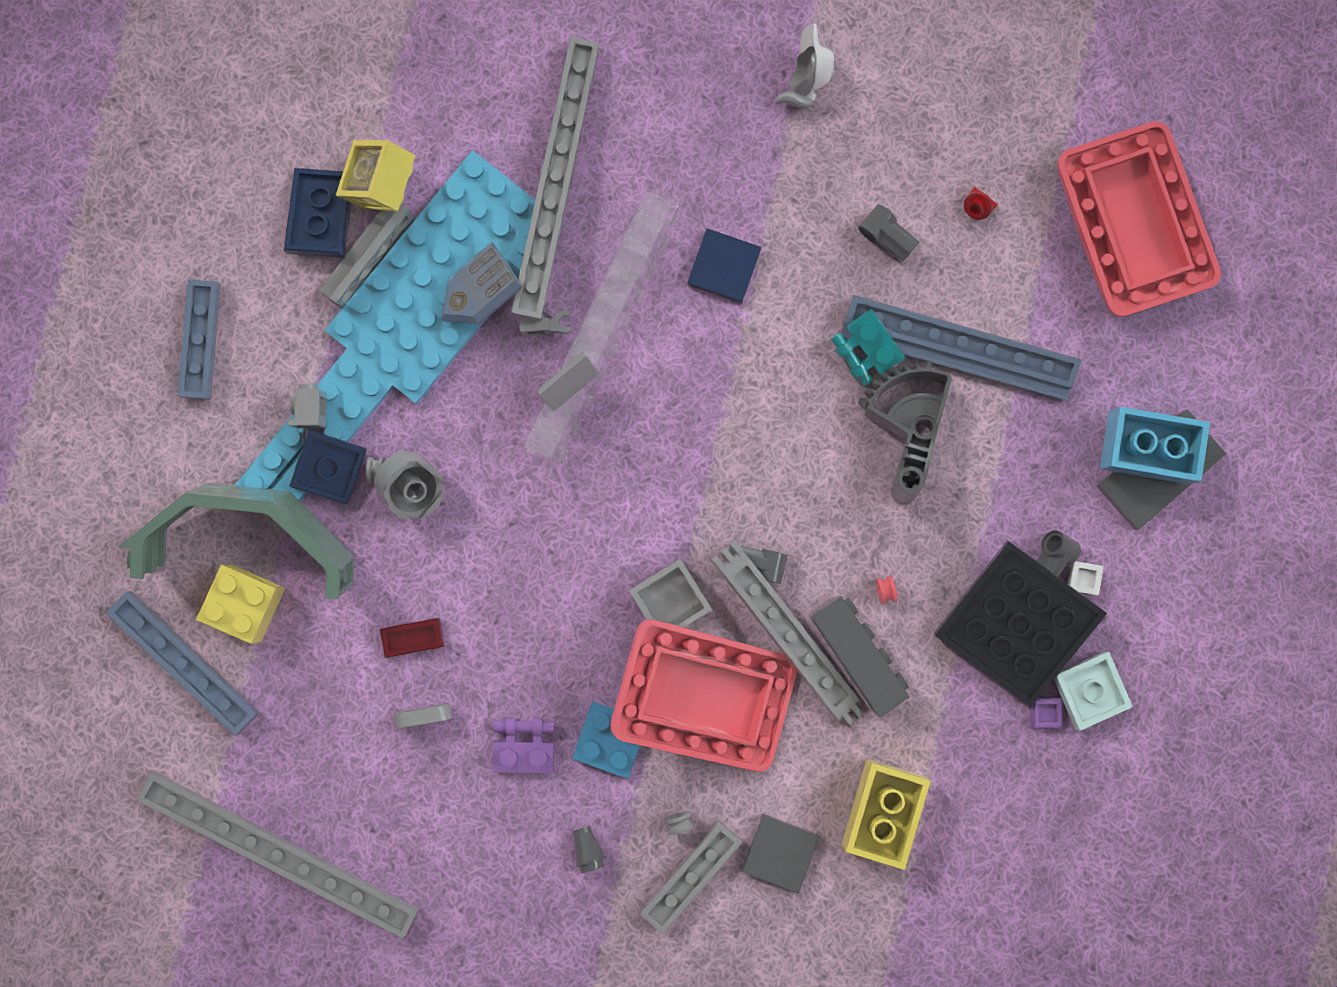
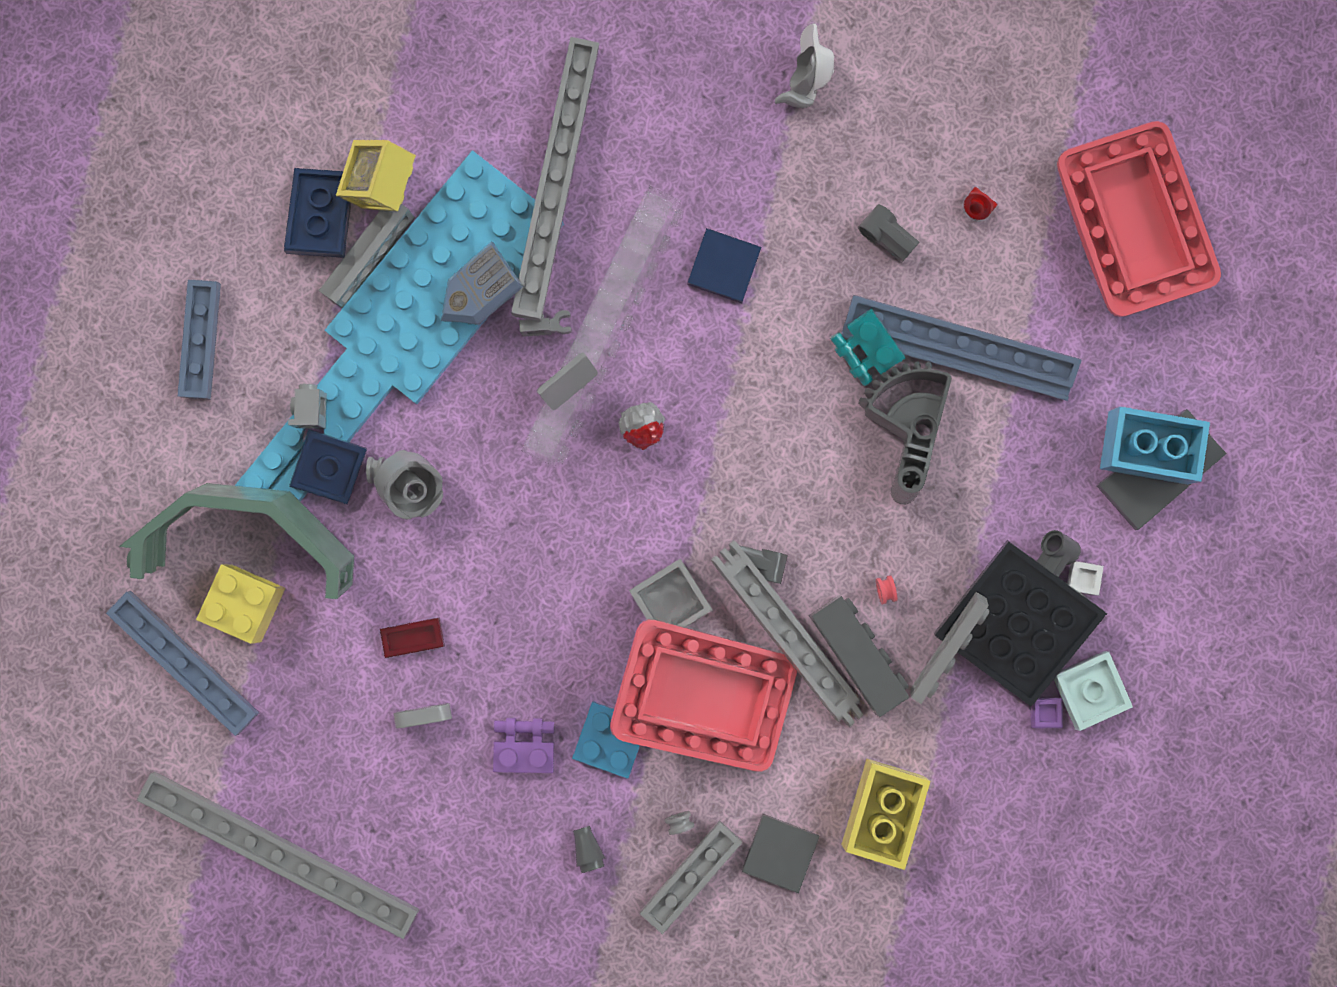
(642, 425): none -> piece
(957, 637): none -> light grey plate

